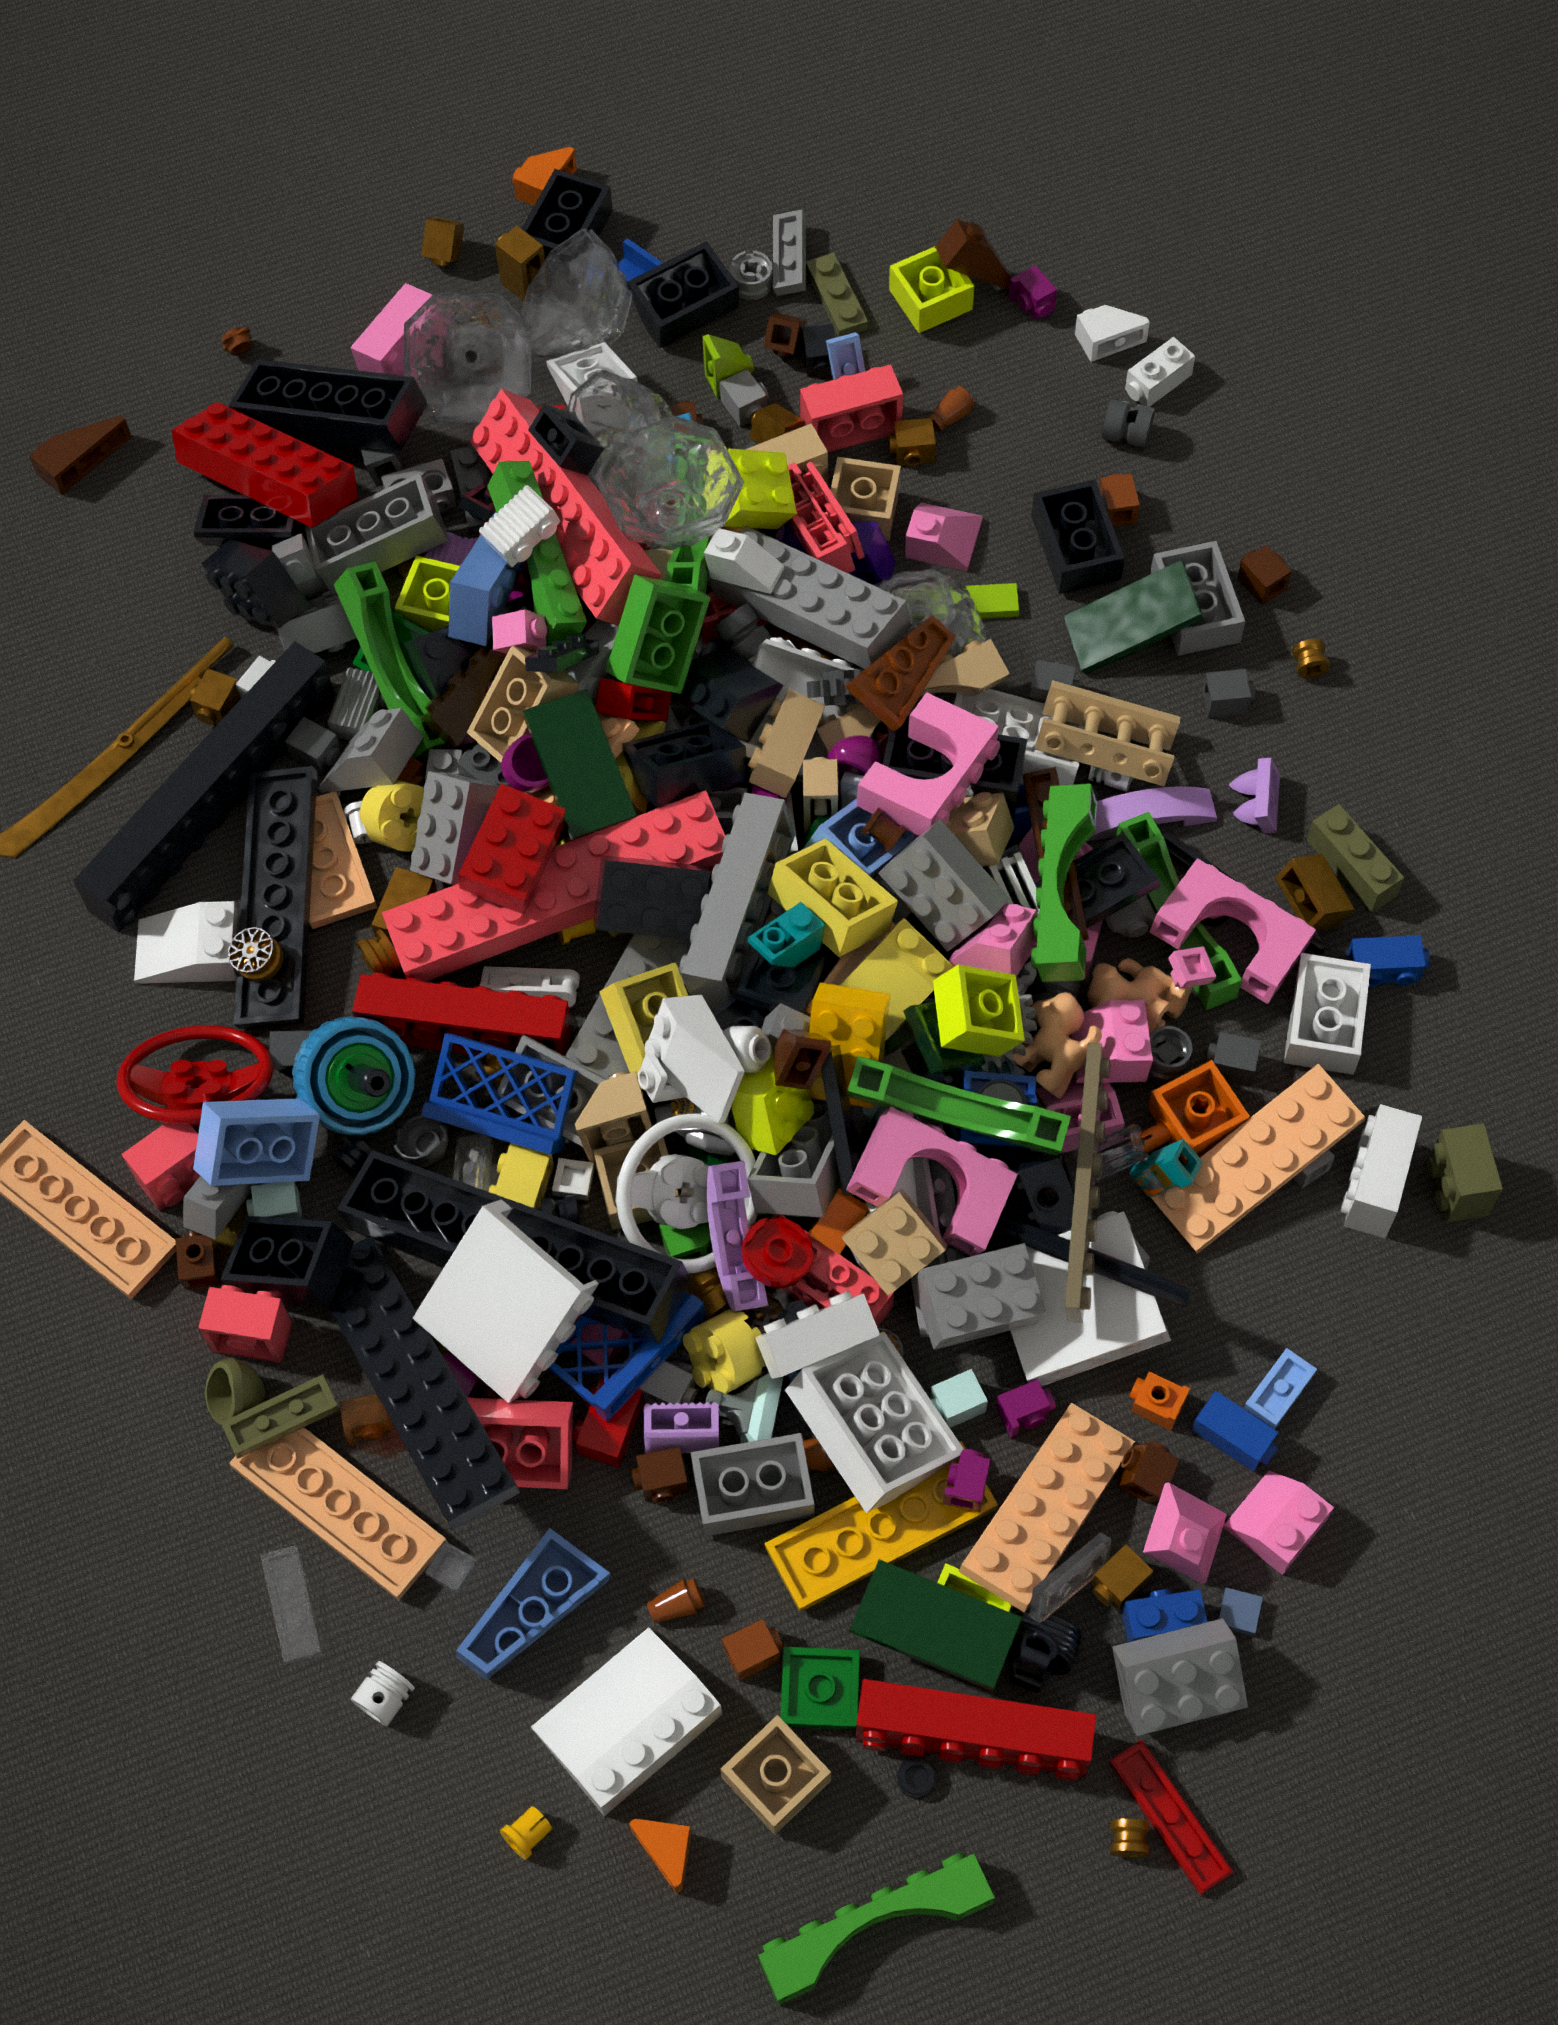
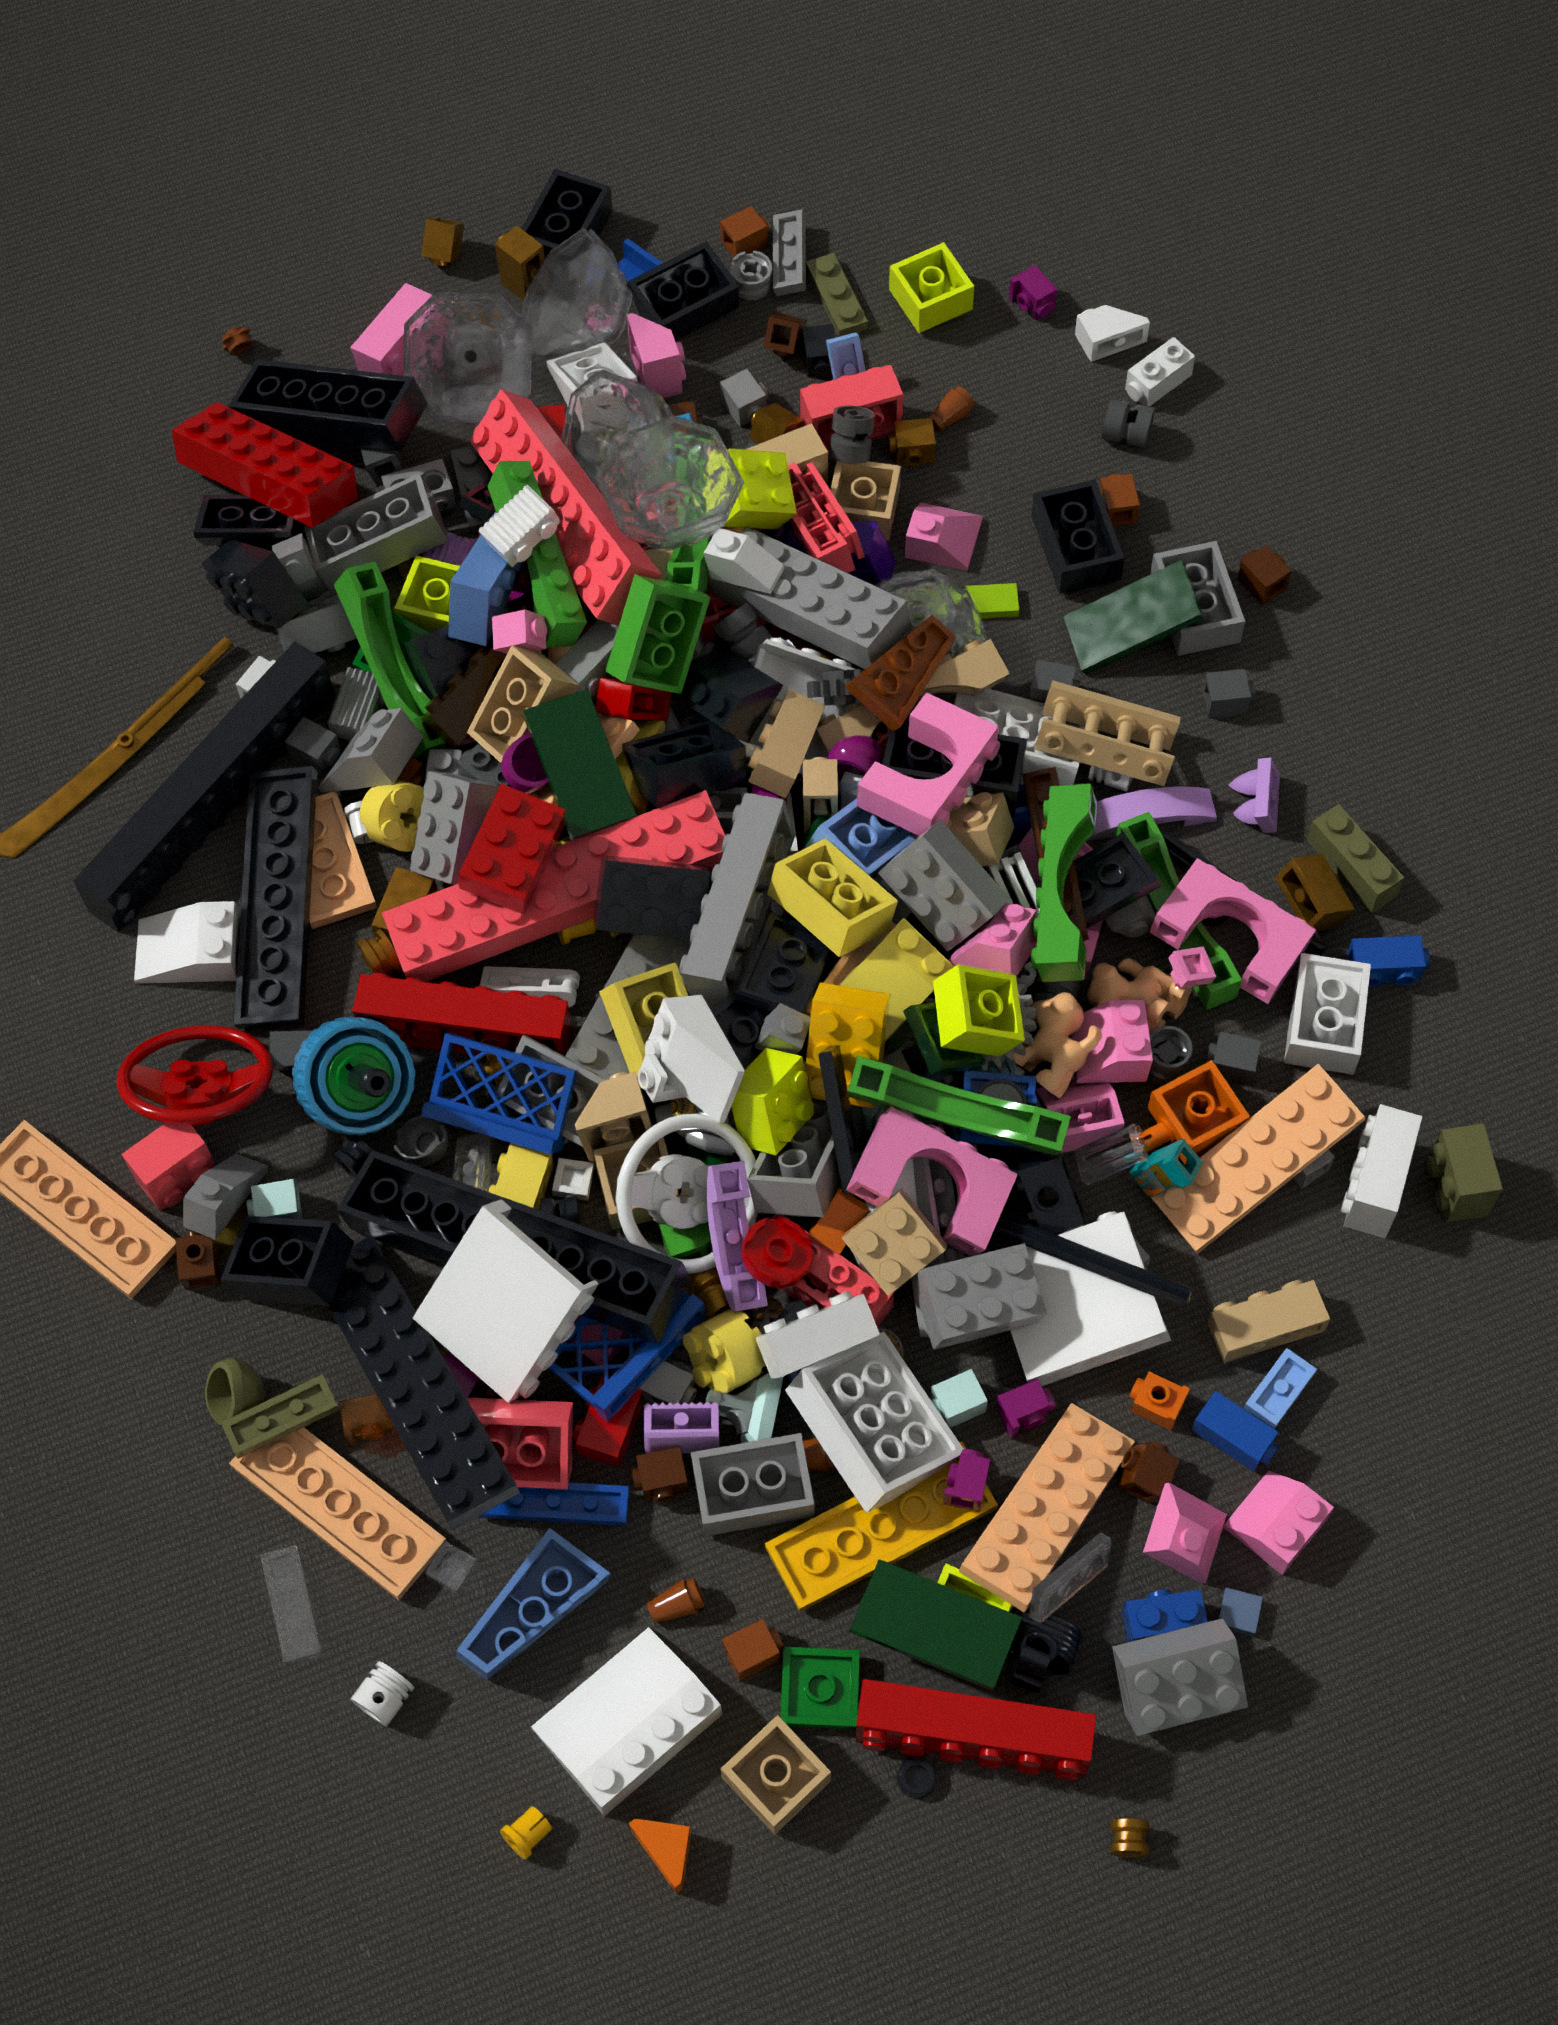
(75, 453): reddish brown slope -> none
(214, 697): pearl gold brick -> none
(245, 1324): coral brick -> none
(246, 955): pearl gold wheel -> none
(256, 1141): light blue brick -> none
(536, 171): orange slope -> none
(562, 654): black plate -> none
(566, 439): black brick -> none
(578, 1504): none -> blue plate
(656, 356): none -> bright pink slope
(723, 360): lime slope -> none
(744, 232): none -> dark orange brick
(750, 1046): white head -> none
(789, 937): teal slope -> none
(799, 1058): reddish brown slope -> none
(852, 429): none -> dark grey wheel
(883, 830): reddish brown bush -> none
(950, 1892): bright green arch -> none
(969, 252): reddish brown slope -> none
(1086, 1194): dark tan plate -> none
(1121, 1578): pearl gold brick -> none
(1171, 1817): red tile -> none
(1268, 1320): none -> tan brick
(1310, 658): pearl gold wheel -> none

